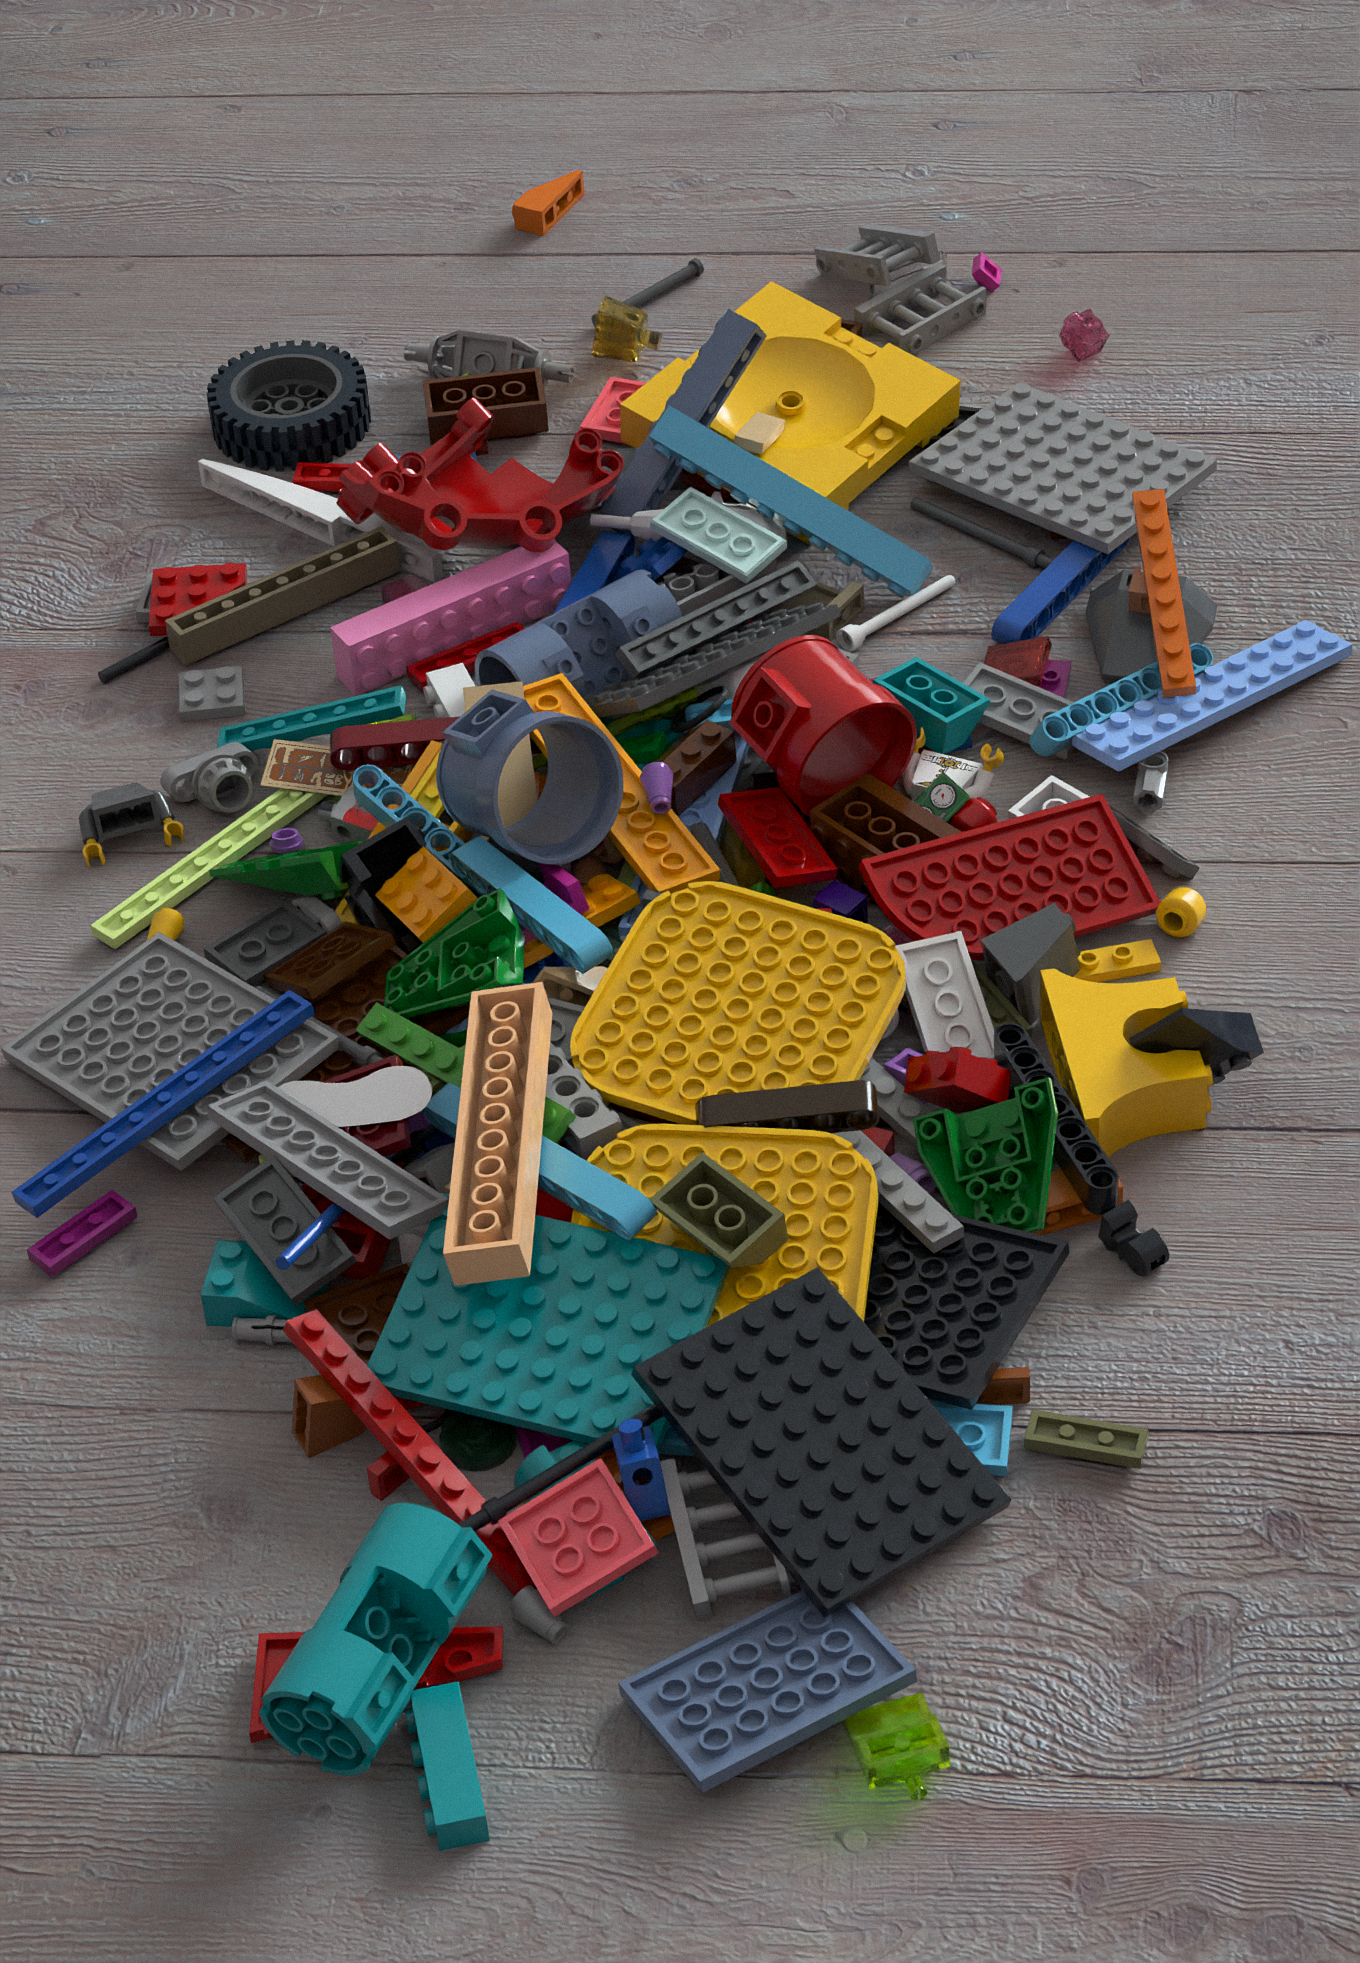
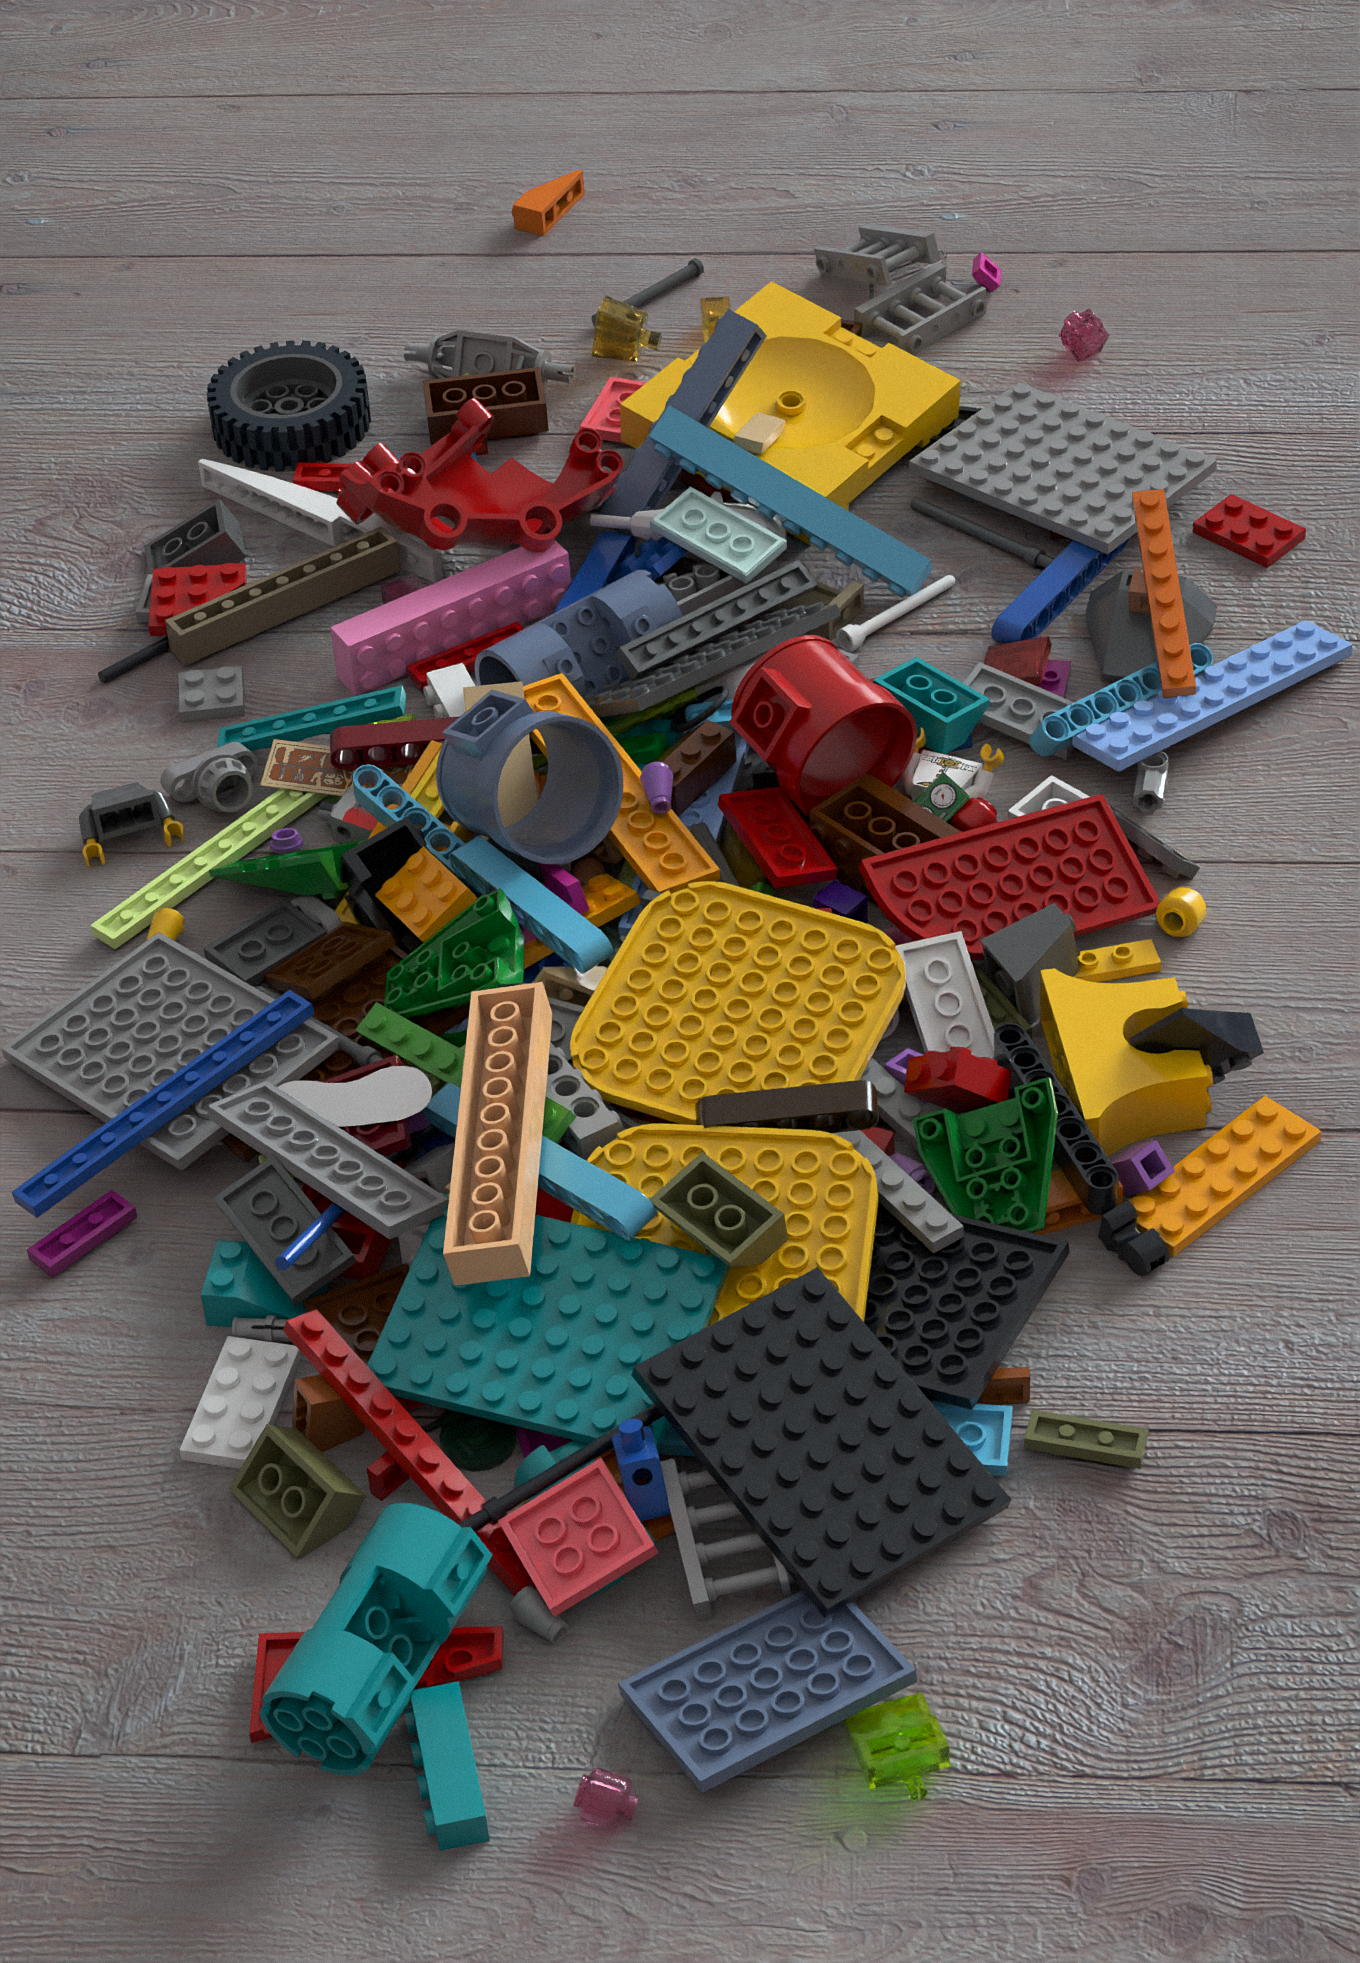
(204, 539): none -> dark grey slope
(239, 1401): none -> white plate
(296, 1490): none -> olive slope
(605, 1798): none -> clear pink head
(711, 311): none -> clear yellow brick
(1142, 1167): none -> medium lavender brick
(1224, 1173): none -> light orange plate
(1249, 530): none -> red plate

